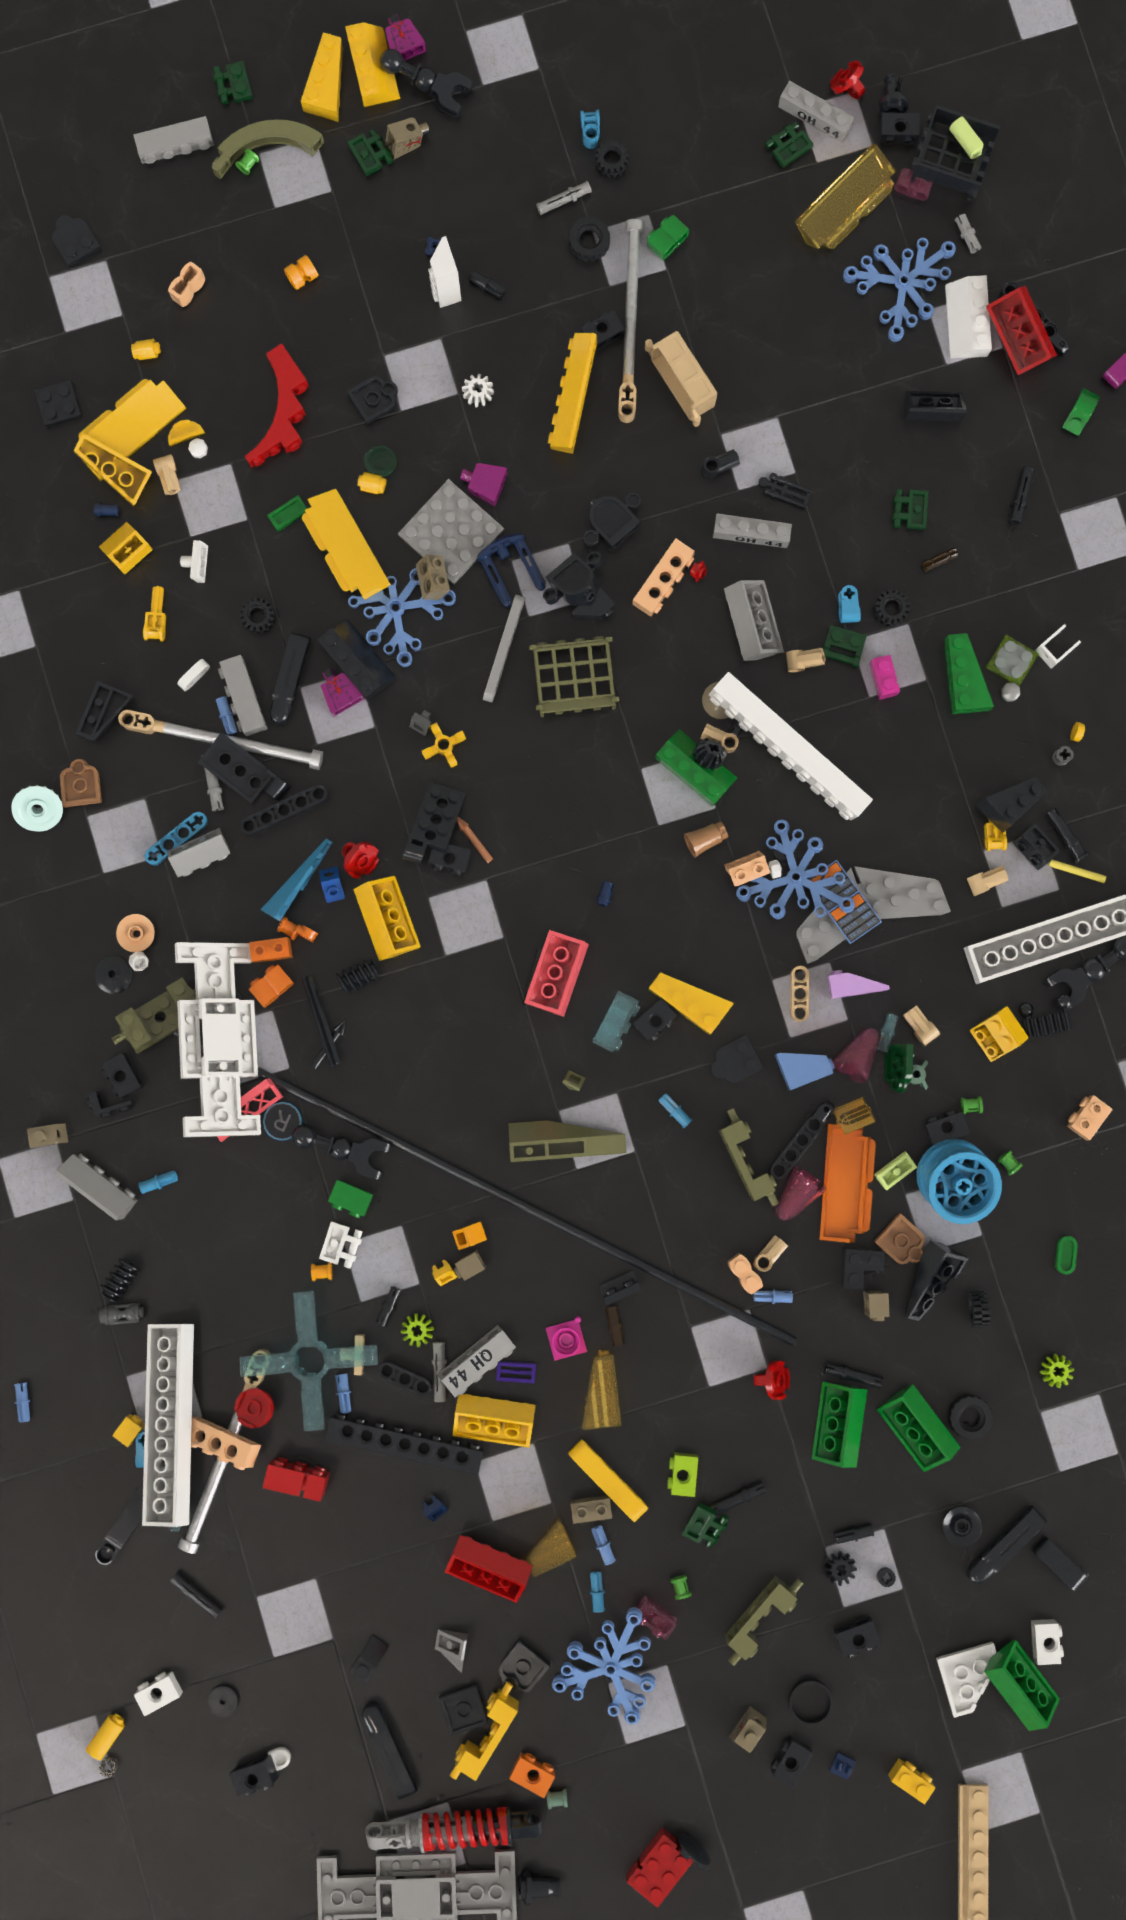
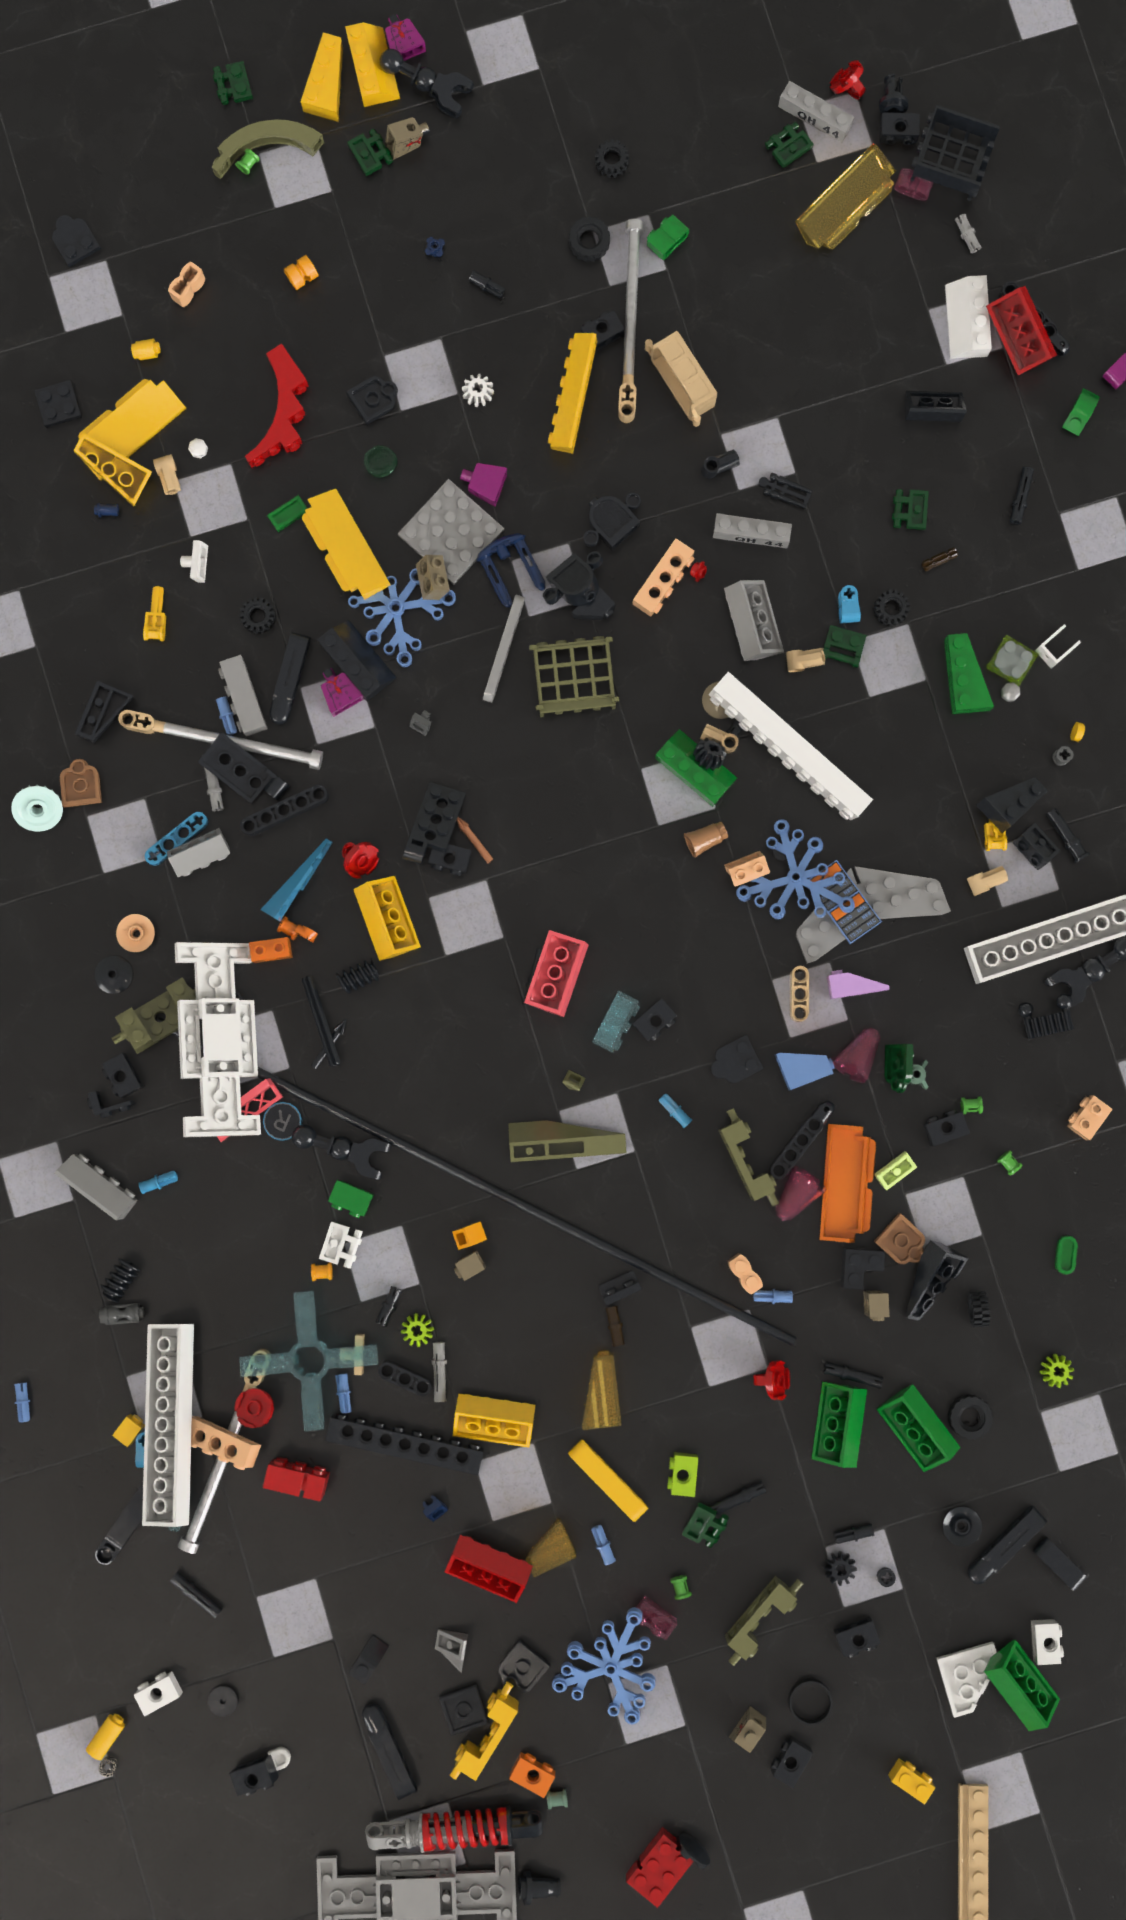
(47, 1135): dark tan torso -> none
(125, 548): yellow slope -> none
(138, 961): white tile -> none
(173, 140): light grey brick -> none
(184, 431): yellow tile -> none
(193, 674): white beam -> none
(271, 985): orange brick -> none
(331, 885): blue bracket -> none
(371, 483): yellow brick -> none
(431, 751): yellow pin -> none
(444, 275): white slope -> none
(444, 1274): yellow tile -> none
(476, 1361): light grey brick -> none
(512, 1371): dark purple tile -> none
(564, 197): light grey pin -> none
(566, 1339): dark pink hat -> none
(590, 126): dark azure piece -> none
(591, 1509): dark tan brick -> none
(597, 1591): dark azure axle -> none
(605, 894): dark blue pin -> none
(693, 1003): yellow wedge -> none
(770, 1252): tan piece -> none
(775, 869): white tile -> none
(842, 1765): dark blue tile -> none
(853, 1116): clear yellow piece -> none
(884, 677): dark pink brick -> none
(887, 1032): clear light blue axle -> none
(921, 268): medium blue plant -> none
(924, 1029): tan piece -> none
(966, 137): yellowish green brick -> none
(972, 1197): dark azure wheel -> none
(999, 1034): yellow slope -> none
(1077, 871): light yellow bar -> none

